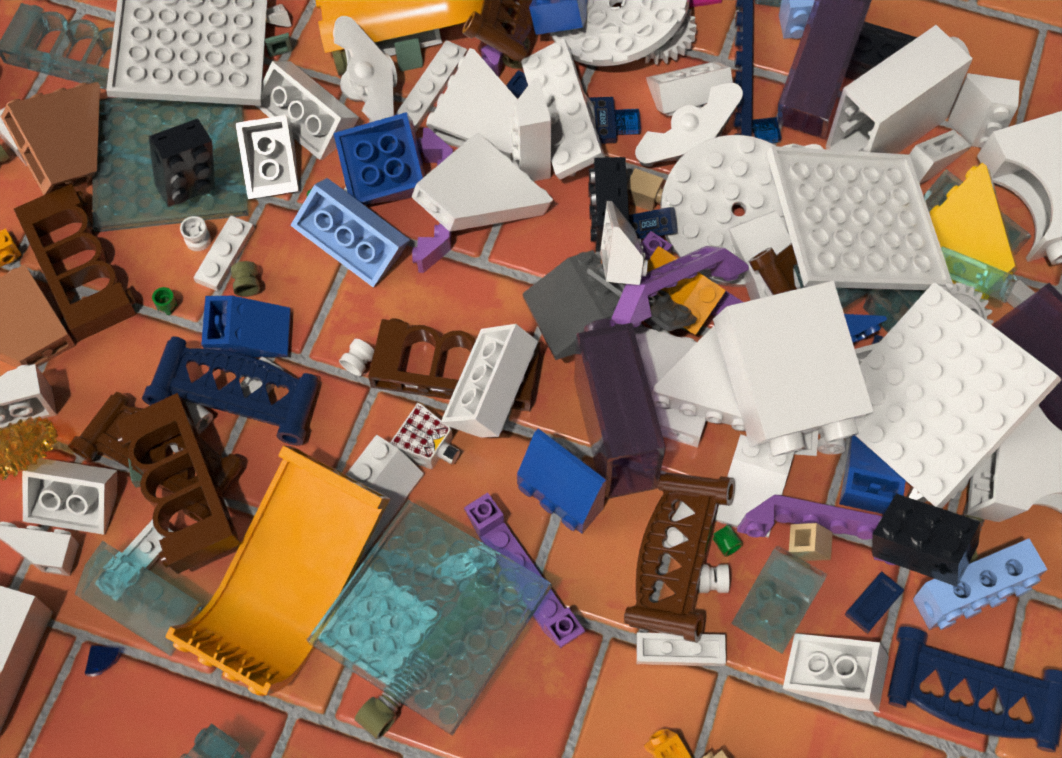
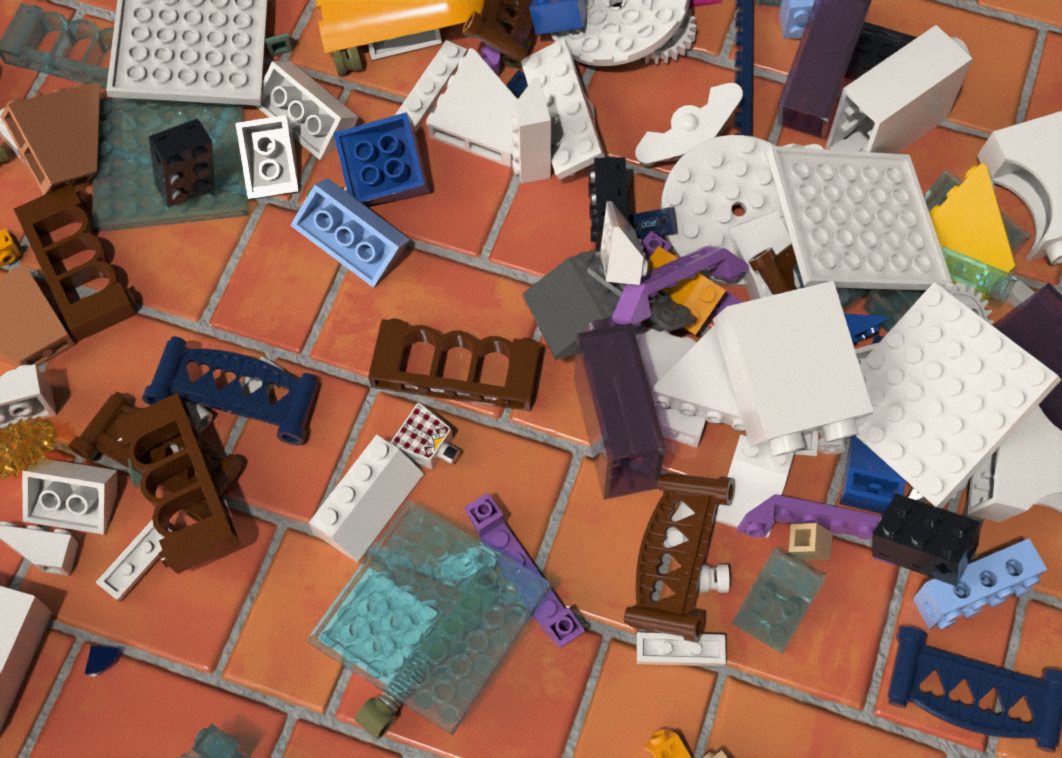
(135, 596): clear light blue slope -> none
(164, 295): green hose -> none
(195, 233): white wheel -> none
(224, 253): white plate -> none
(245, 279): olive wheel -> none
(246, 326): blue slope -> none
(278, 16): white slope -> none
(284, 574): light orange panel -> none
(358, 356): white wheel -> none
(369, 70): white piece -> none
(408, 54): sand green slope -> none
(432, 249): medium lavender slope -> none
(479, 188): white slope -> none
(490, 381): white slope -> none
(561, 482): blue slope -> none
(604, 118): dark blue tile -> none
(627, 122): clear blue tile -> none
(644, 189): tan brick -> none
(687, 86): white slope -> none
(727, 541): green hose -> none
(767, 129): tile -> none
(837, 671): white slope -> none
(874, 602): dark blue tile -> none
(937, 153): white slope -> none
(984, 107): white slope -> none

